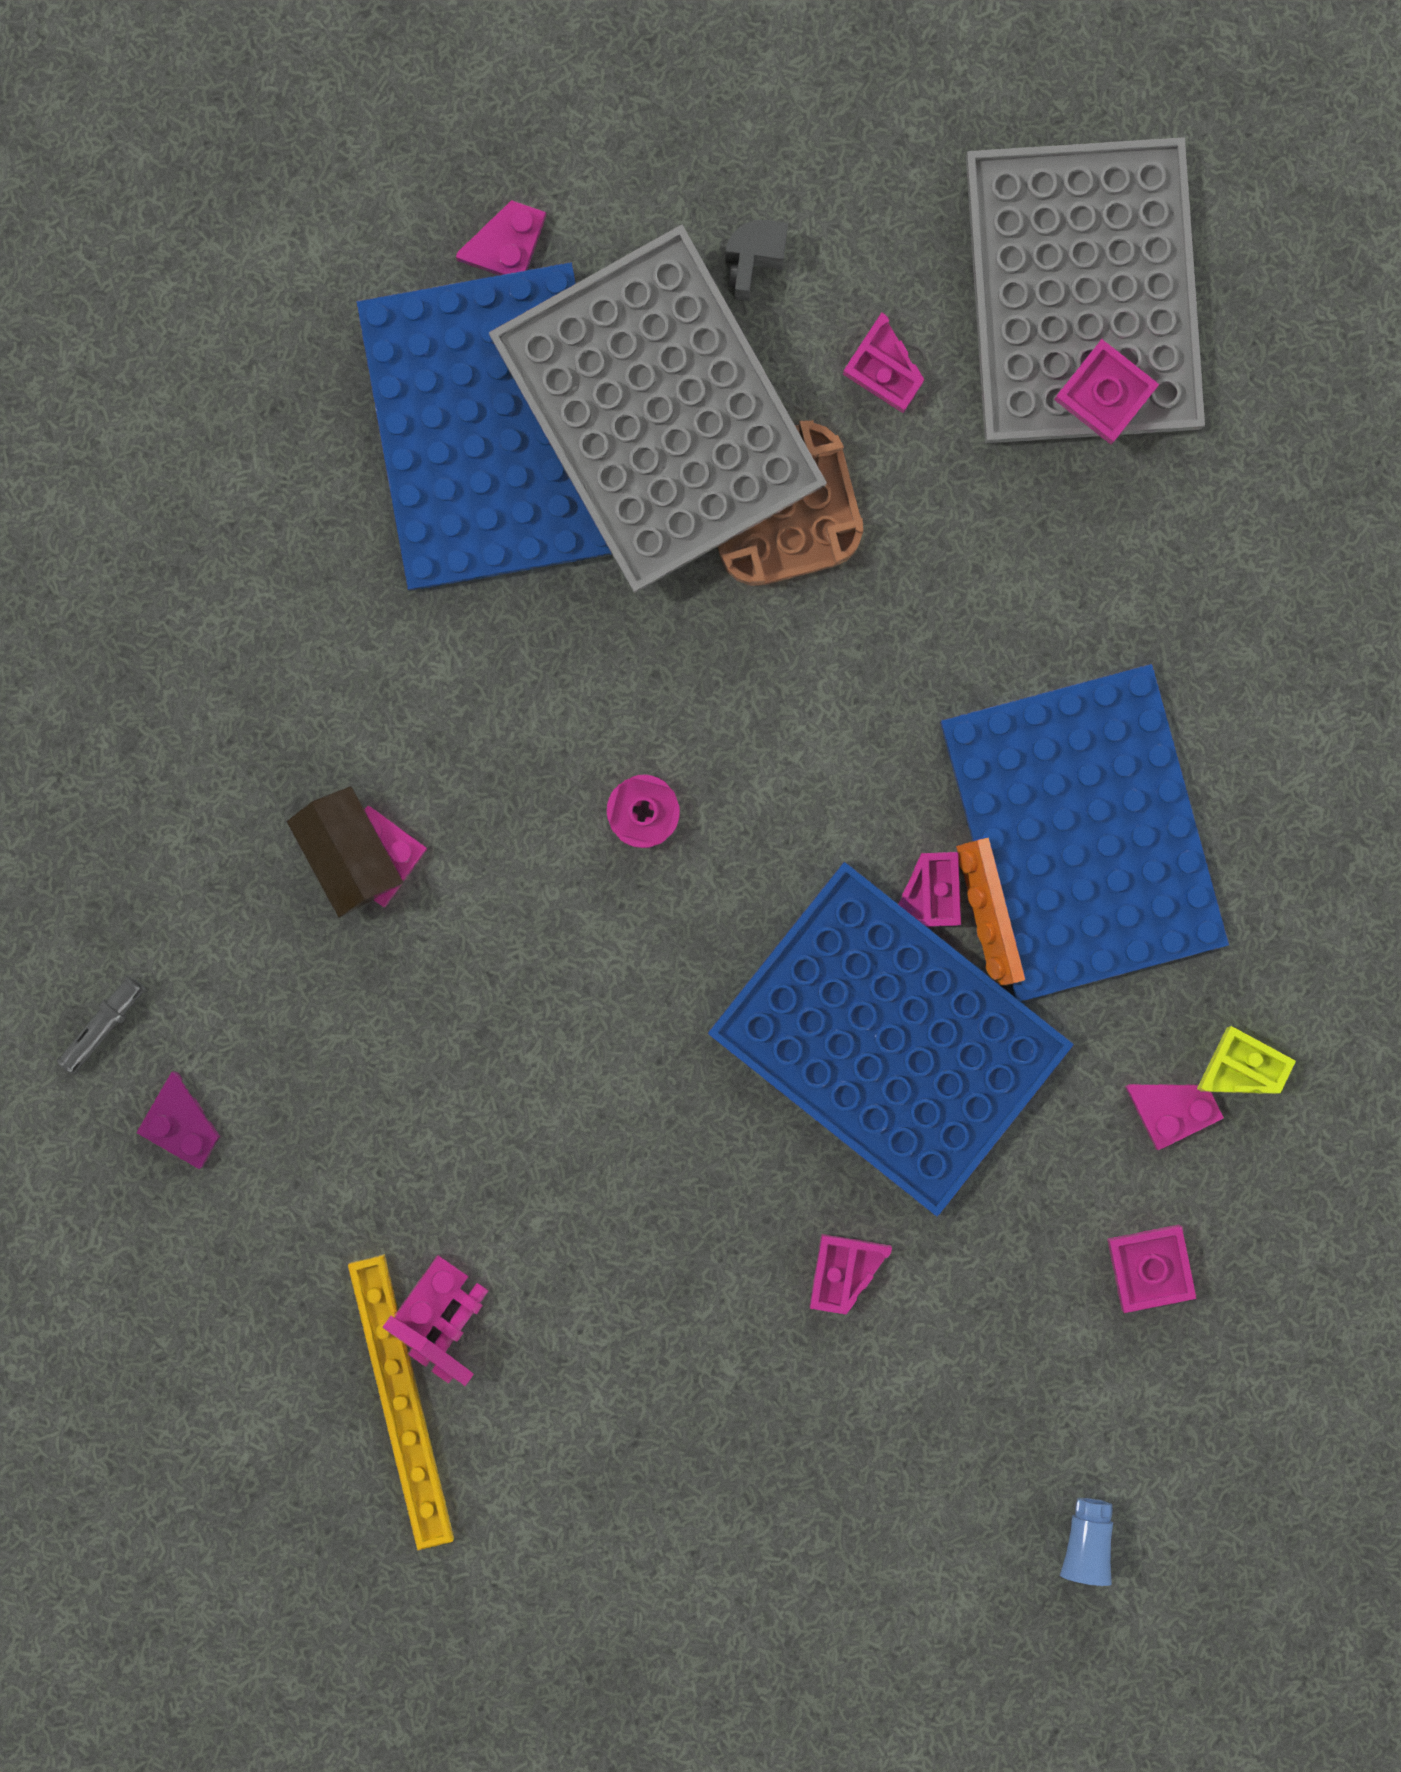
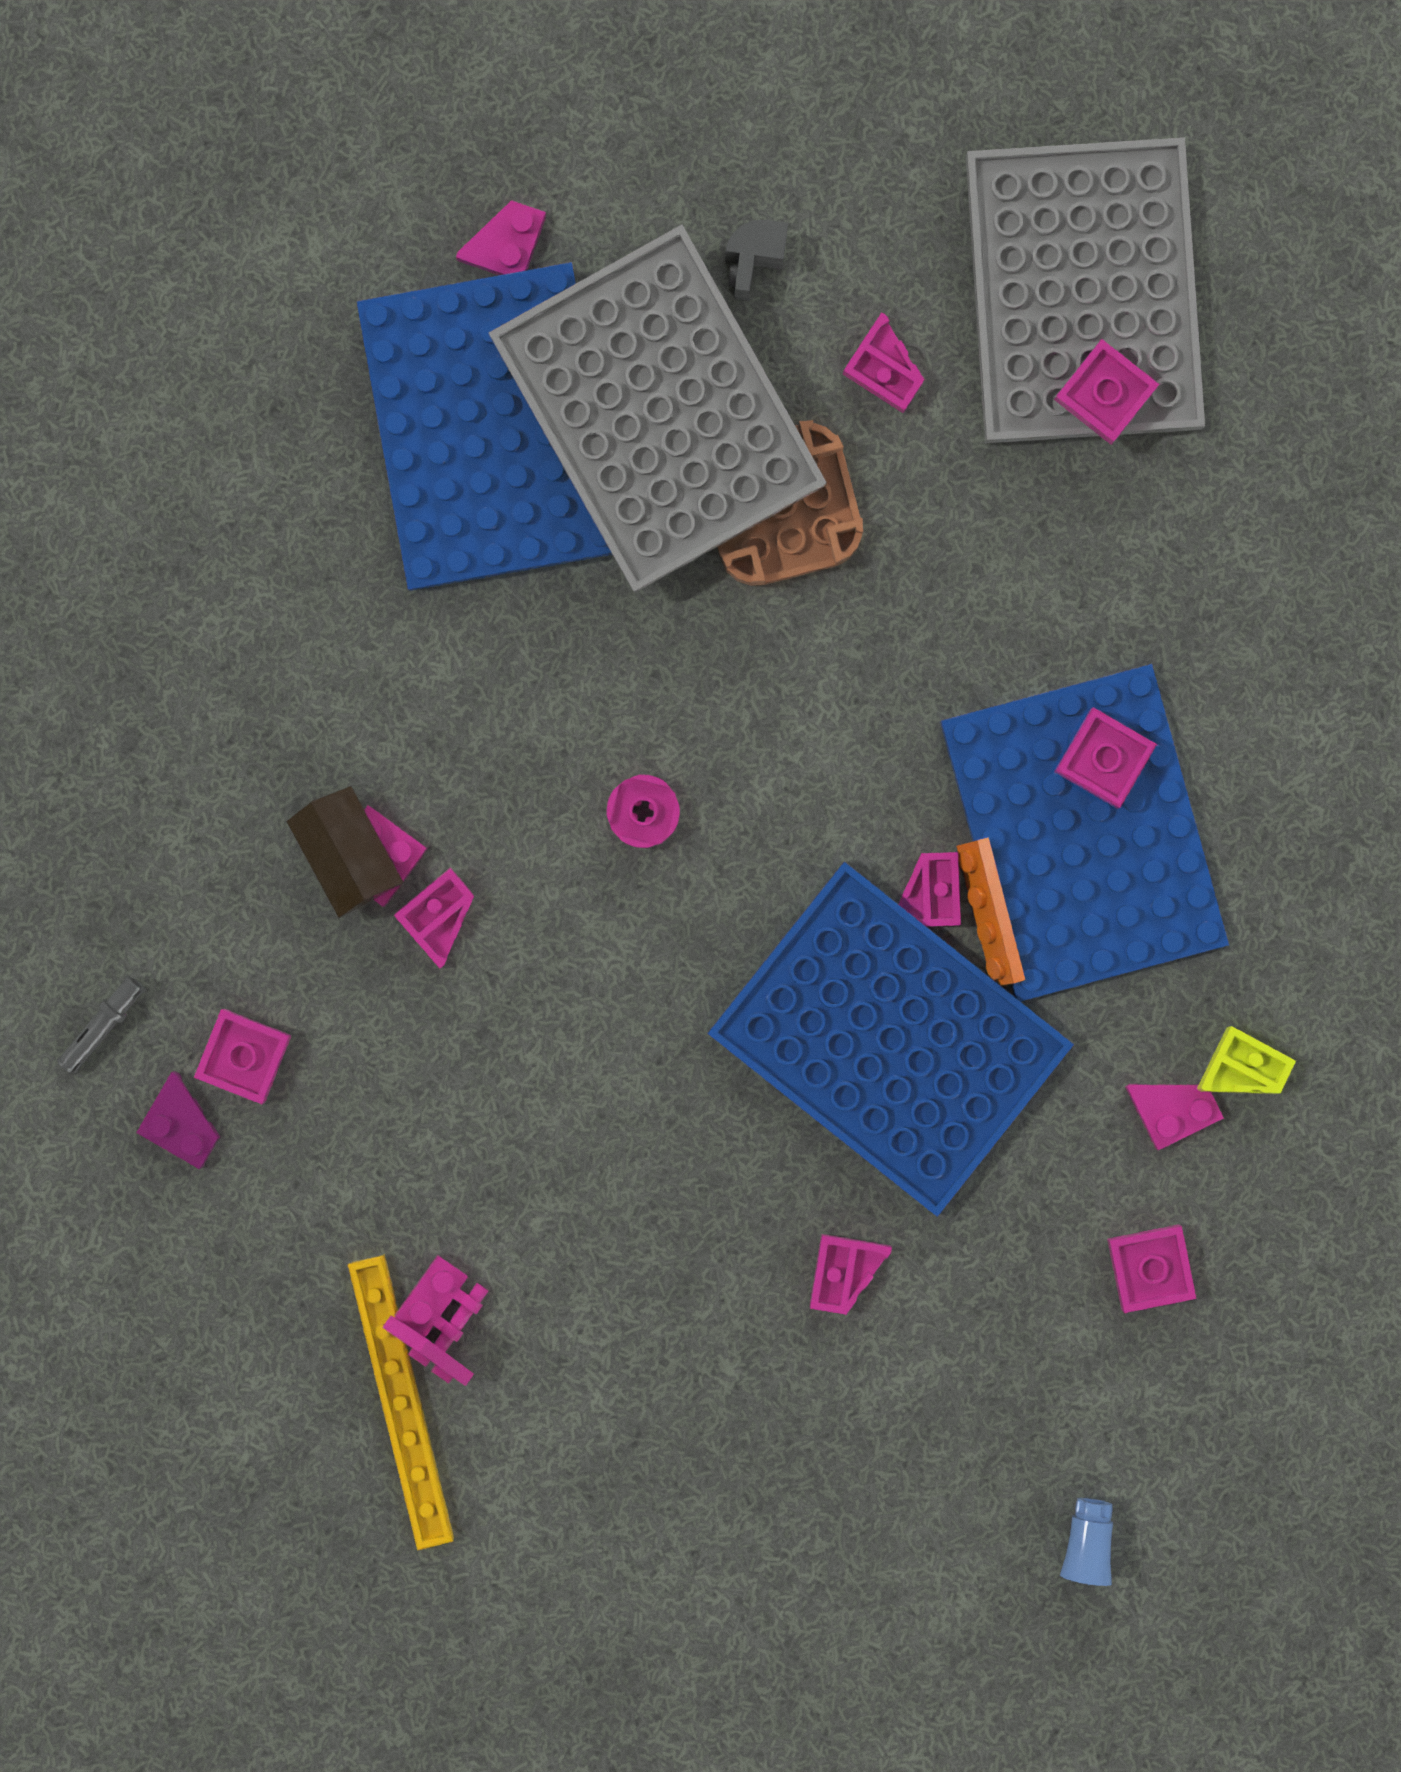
(242, 1056): none -> dark pink plate
(437, 915): none -> dark pink wing
(1105, 758): none -> dark pink plate

